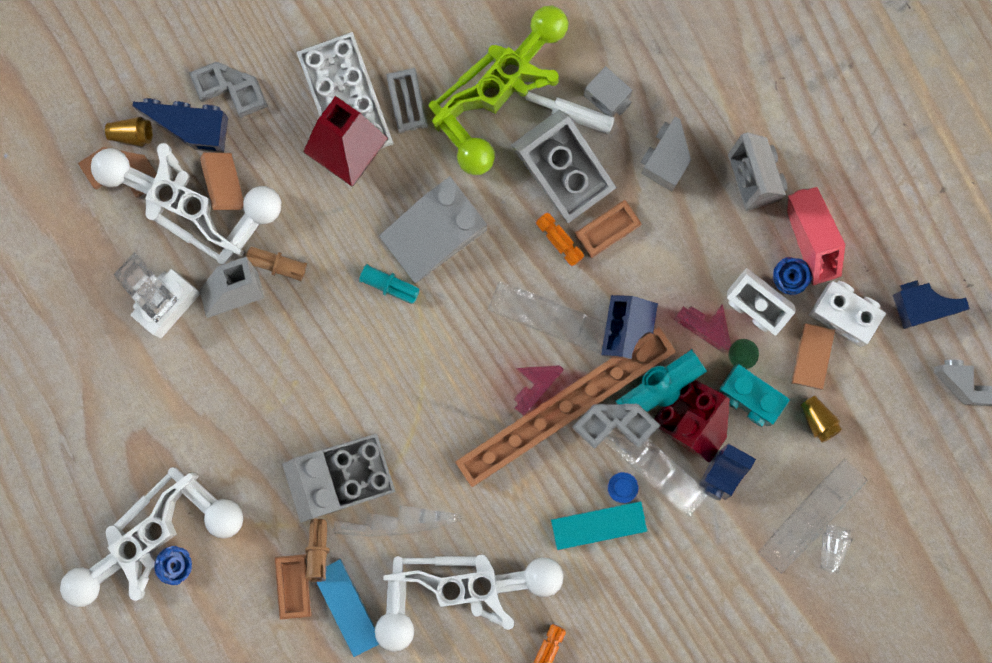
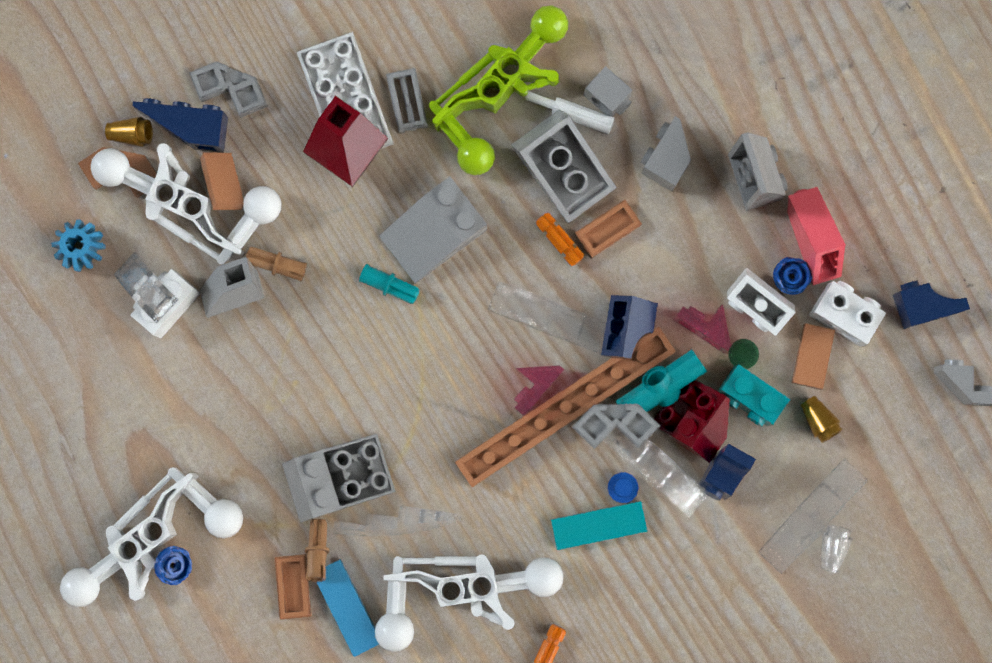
(72, 256): none -> dark azure gear

